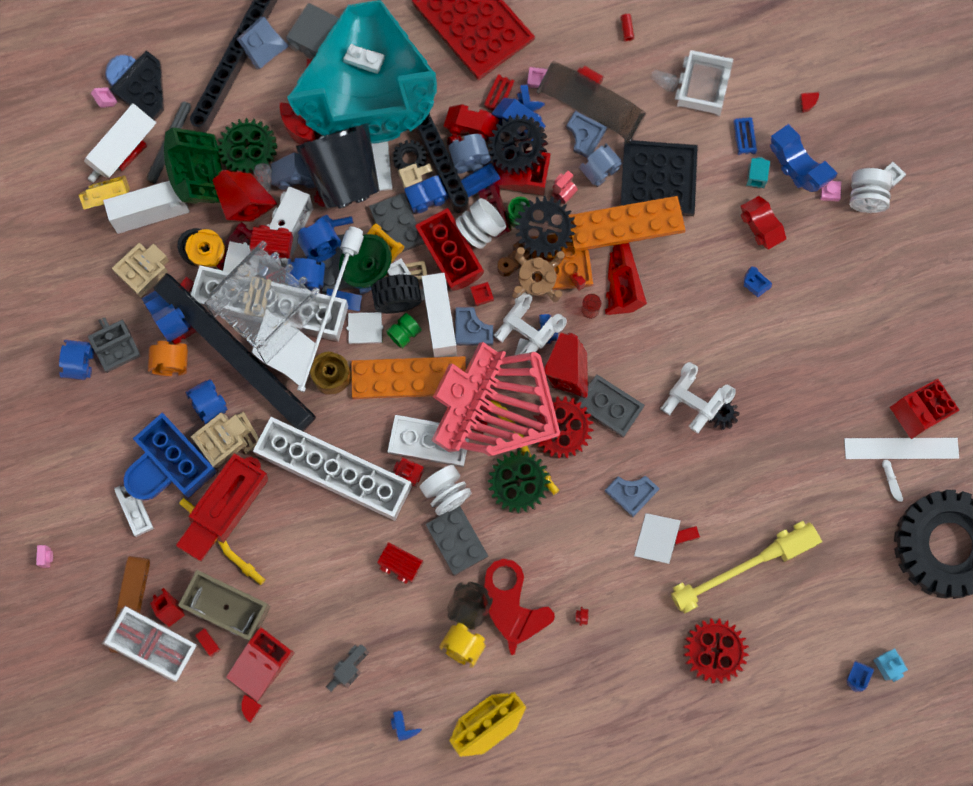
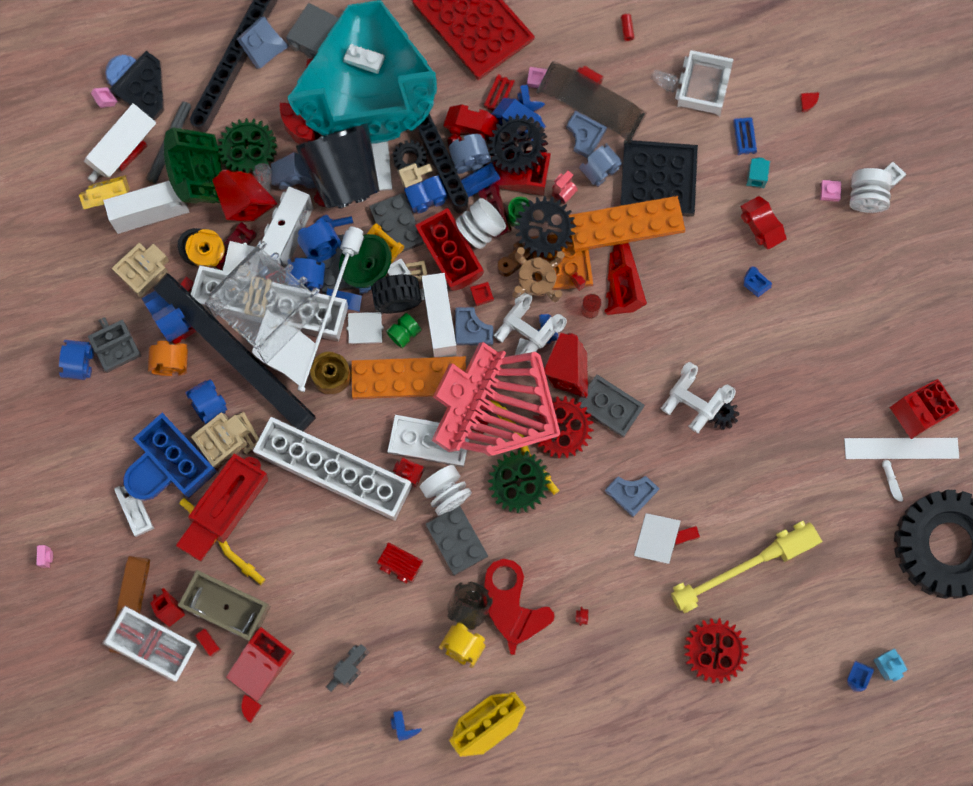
(277, 240): red brick -> none
(797, 162): blue brick -> none

